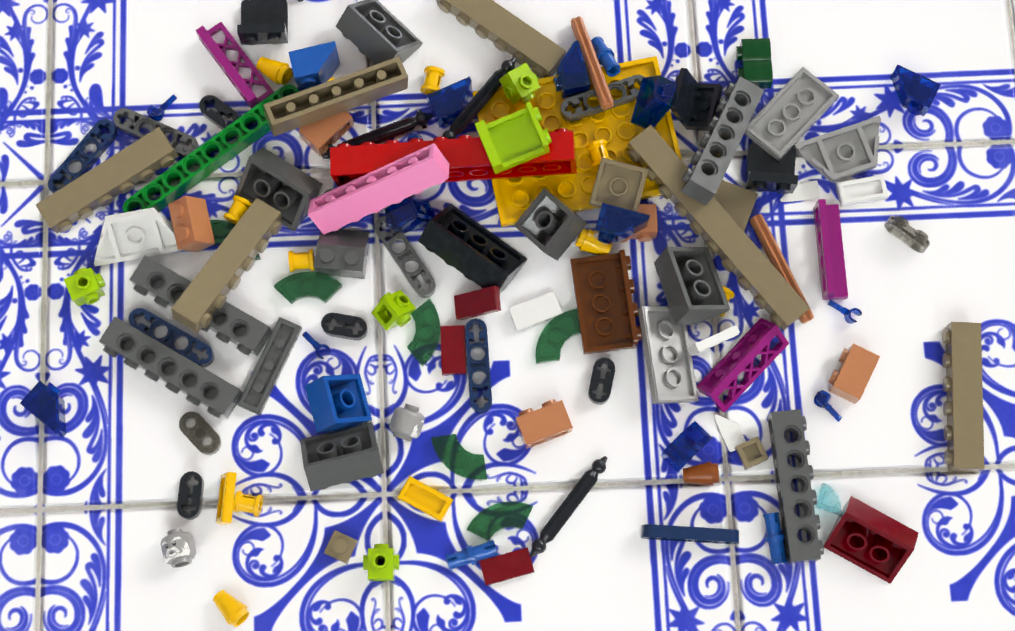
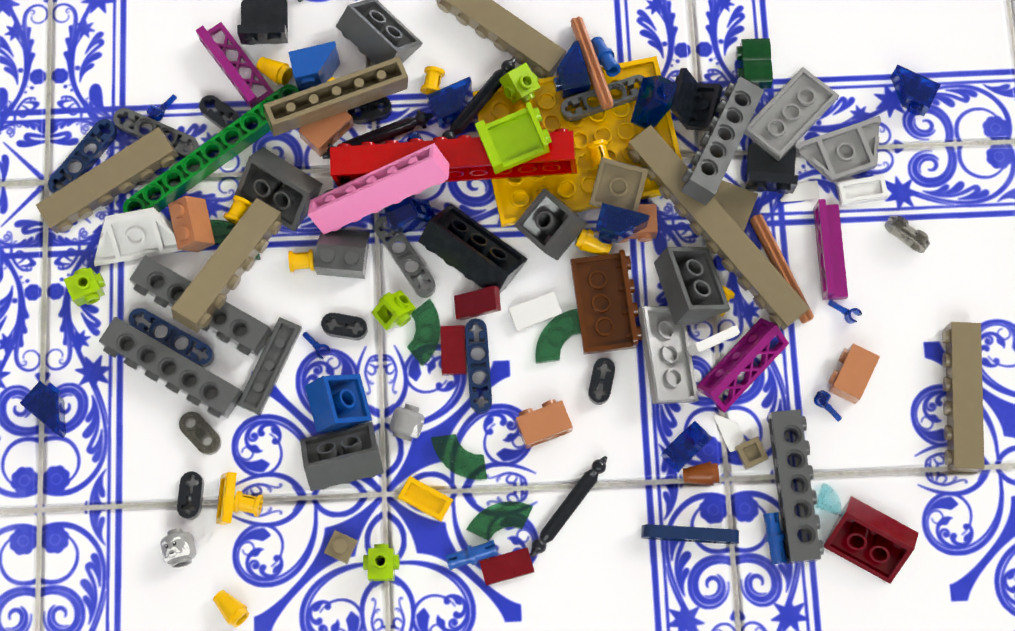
(308, 285): clear green tile -> none
(371, 112): none -> black beam

